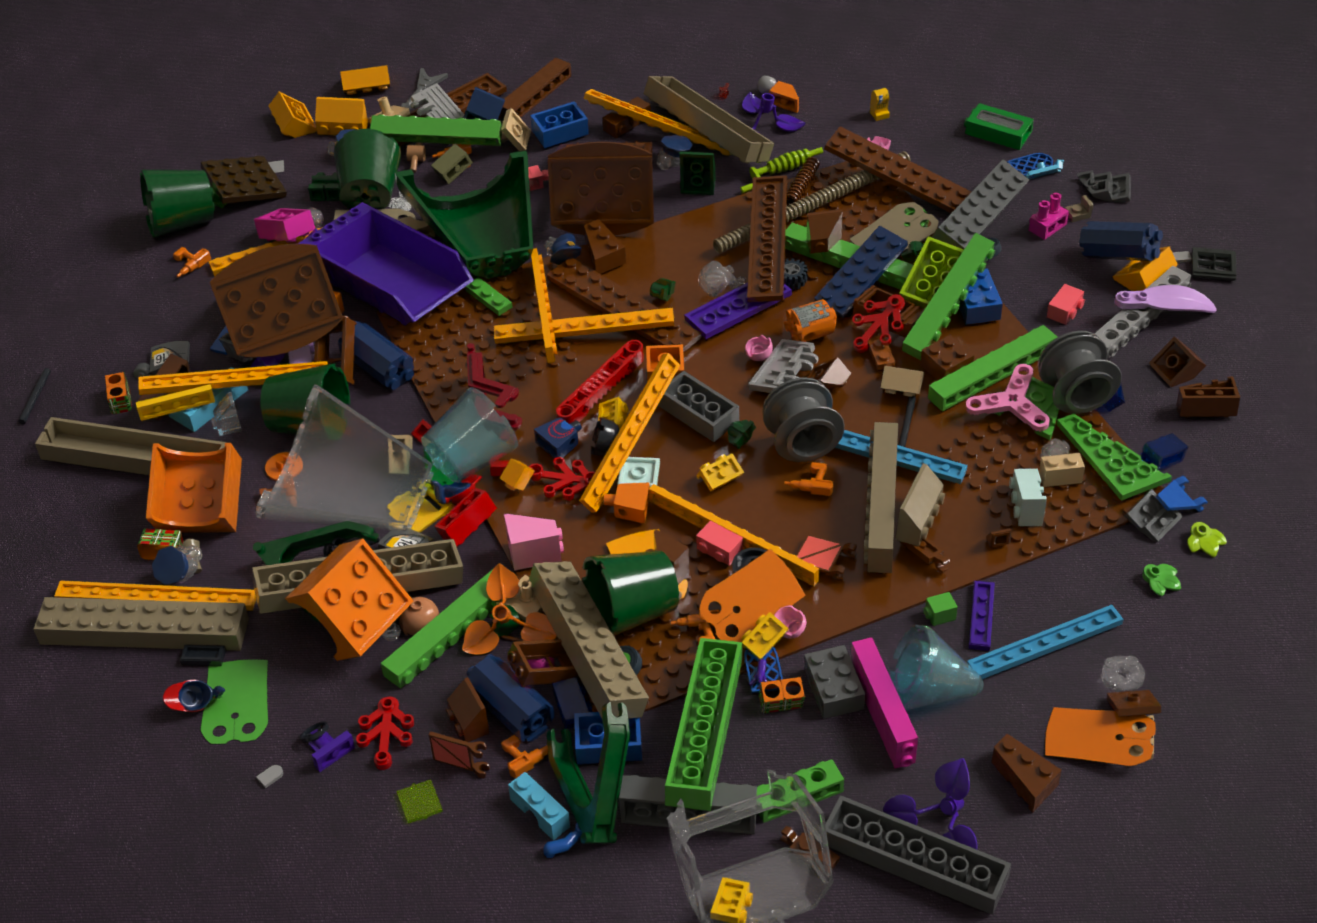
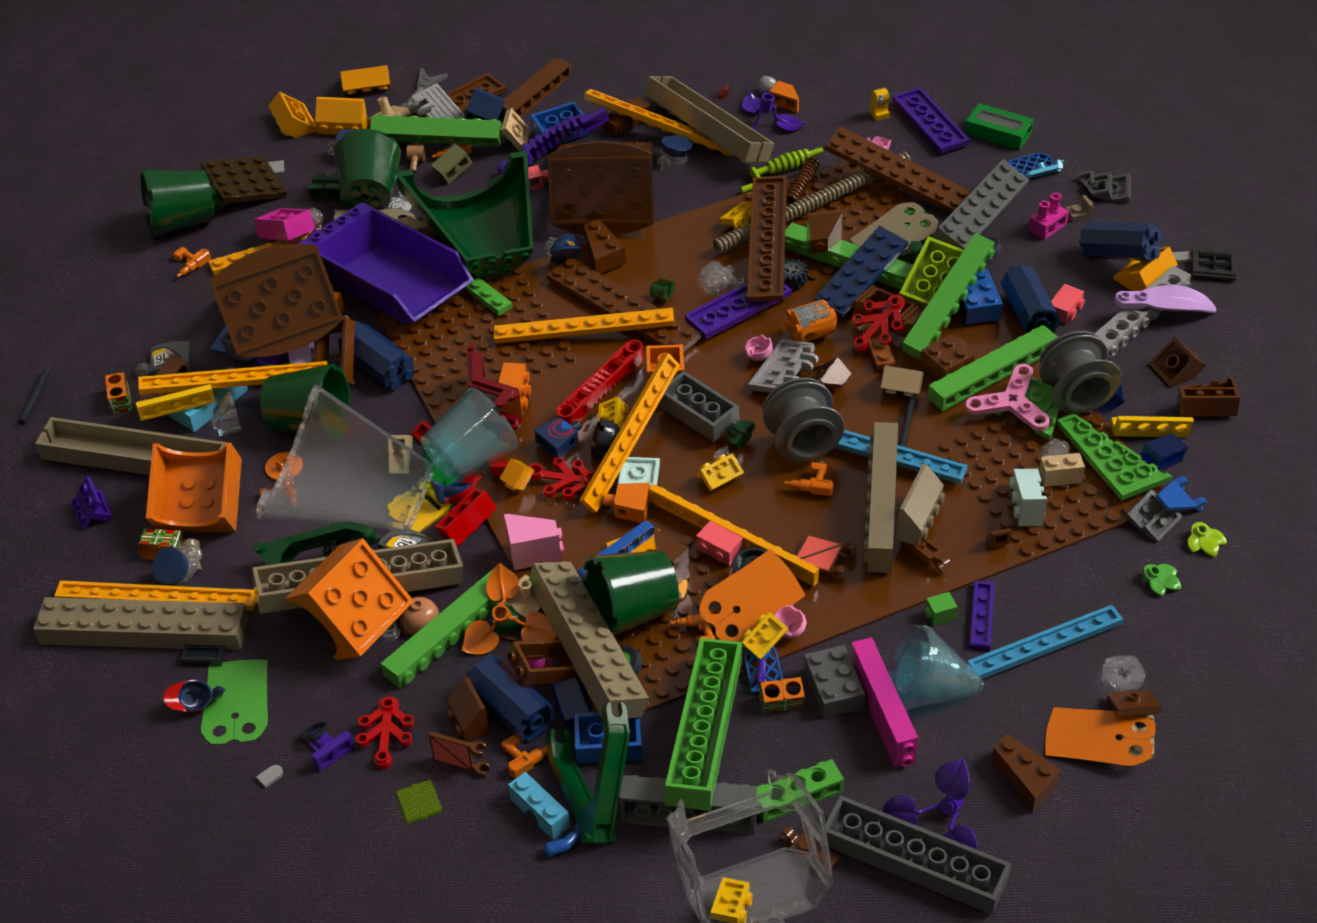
(90, 504): none -> dark purple bracket
(516, 376): none -> orange brick
(544, 306): light orange plate -> none
(587, 122): none -> dark purple piece
(627, 543): none -> blue beam
(697, 173): dark green slope -> none
(738, 216): none -> yellow bracket
(930, 120): none -> dark purple plate
(1029, 299): none -> dark blue brick
(1151, 426): none -> yellow fence

